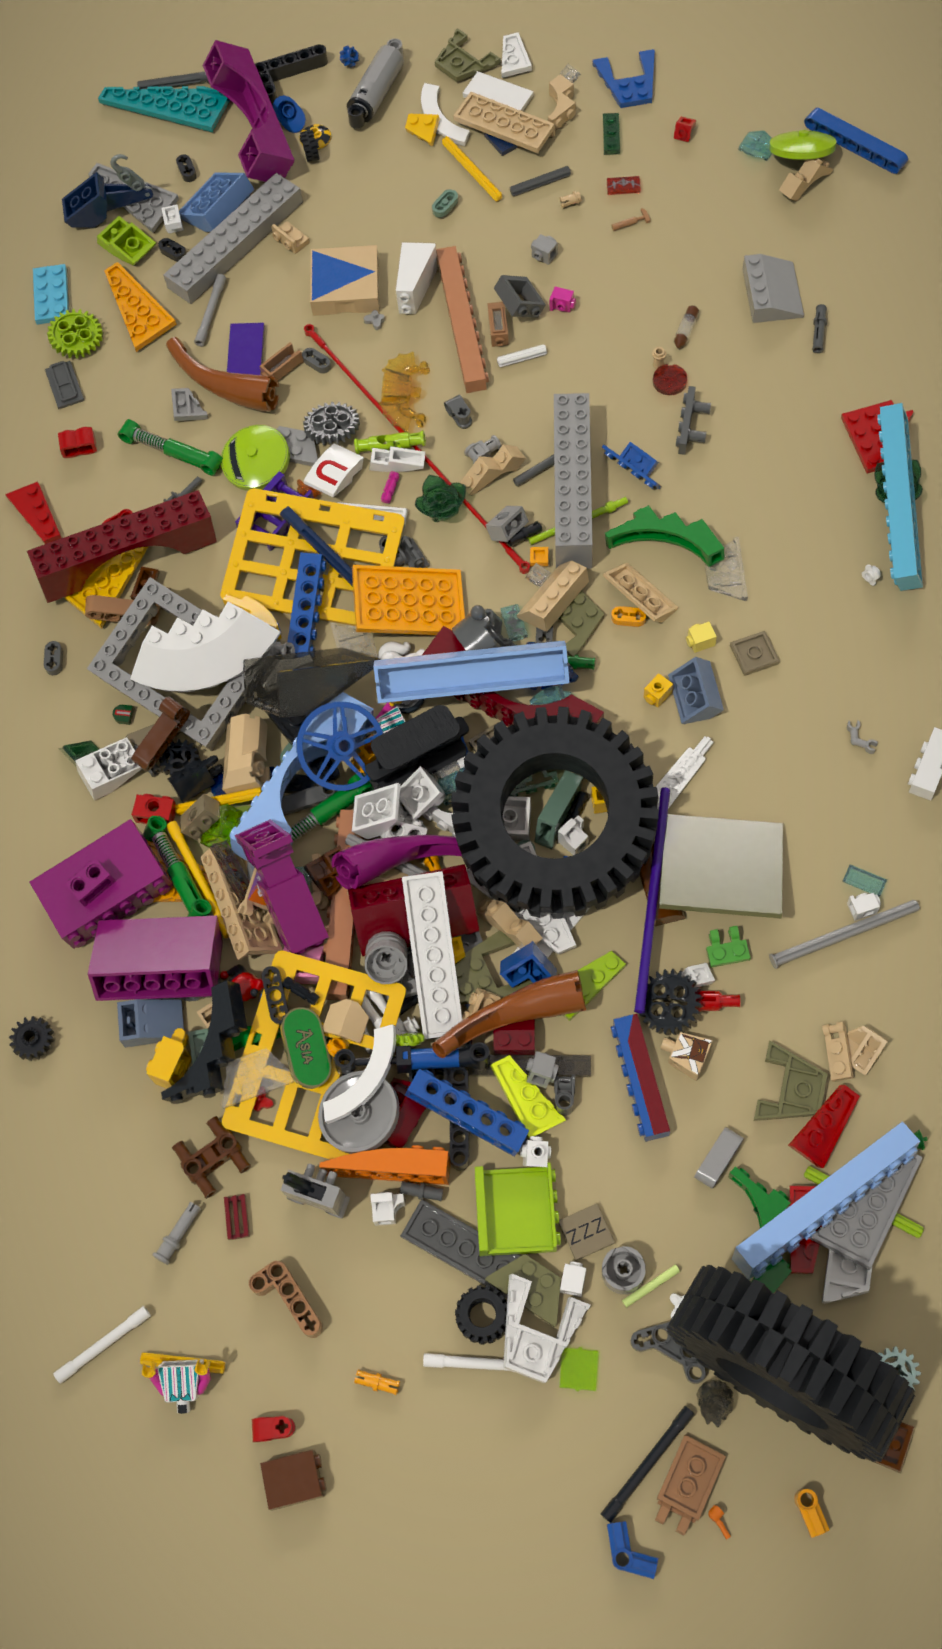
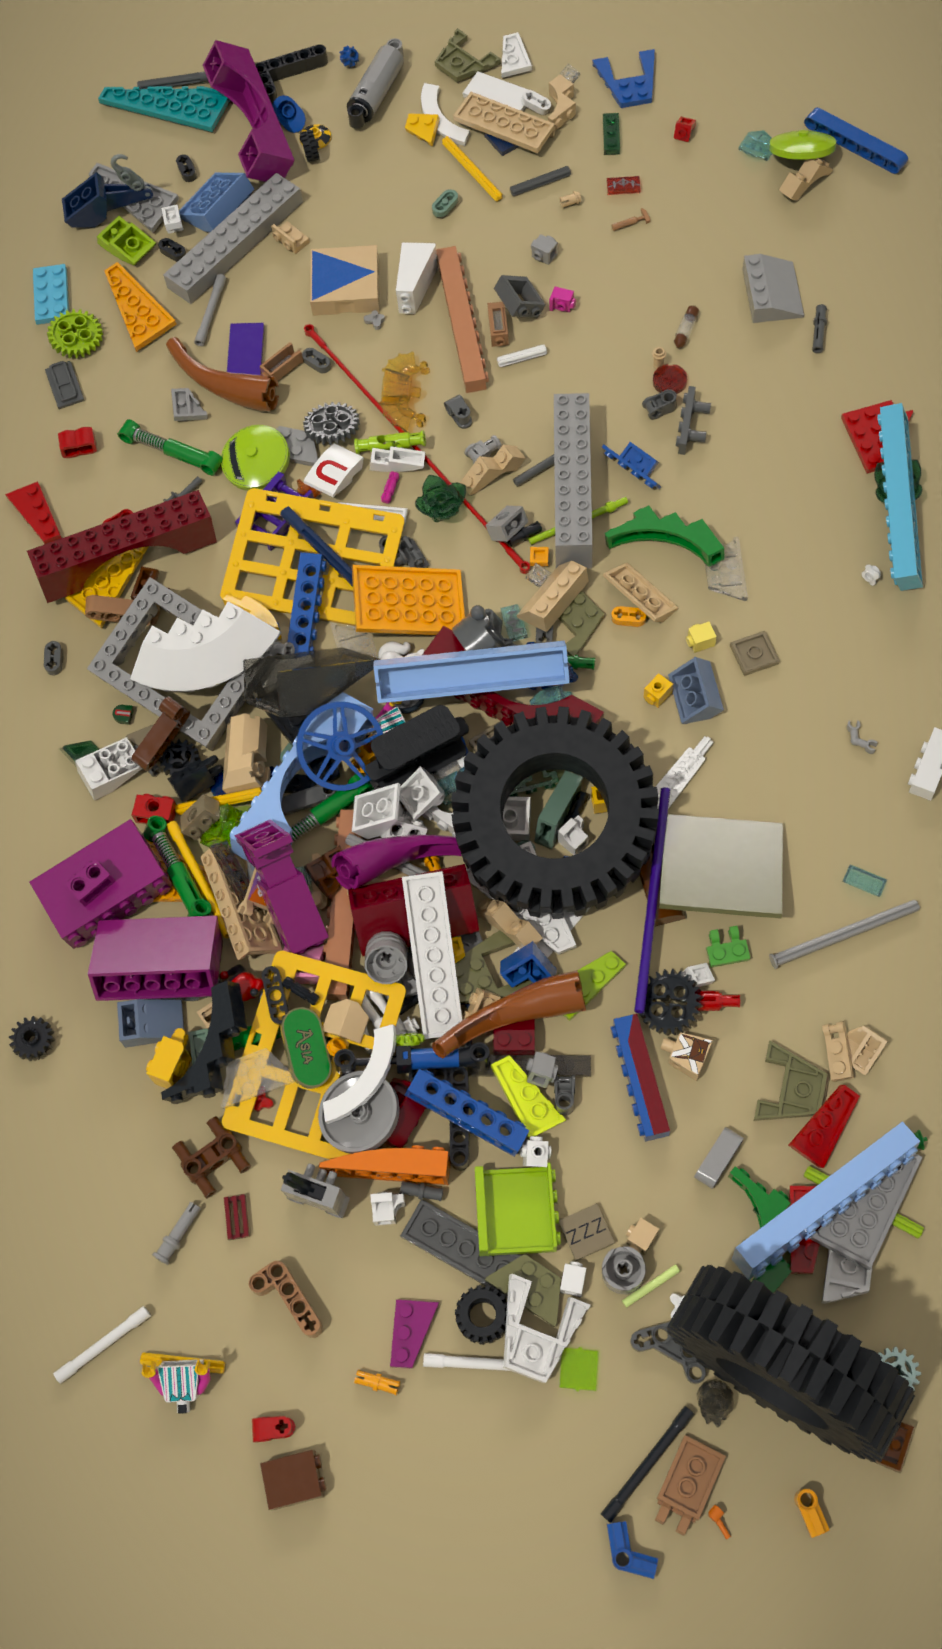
(409, 1331): none -> magenta wing
(536, 102): none -> white beam
(641, 1236): none -> tan brick
(660, 404): none -> dark grey piece
(863, 905): white brick -> none

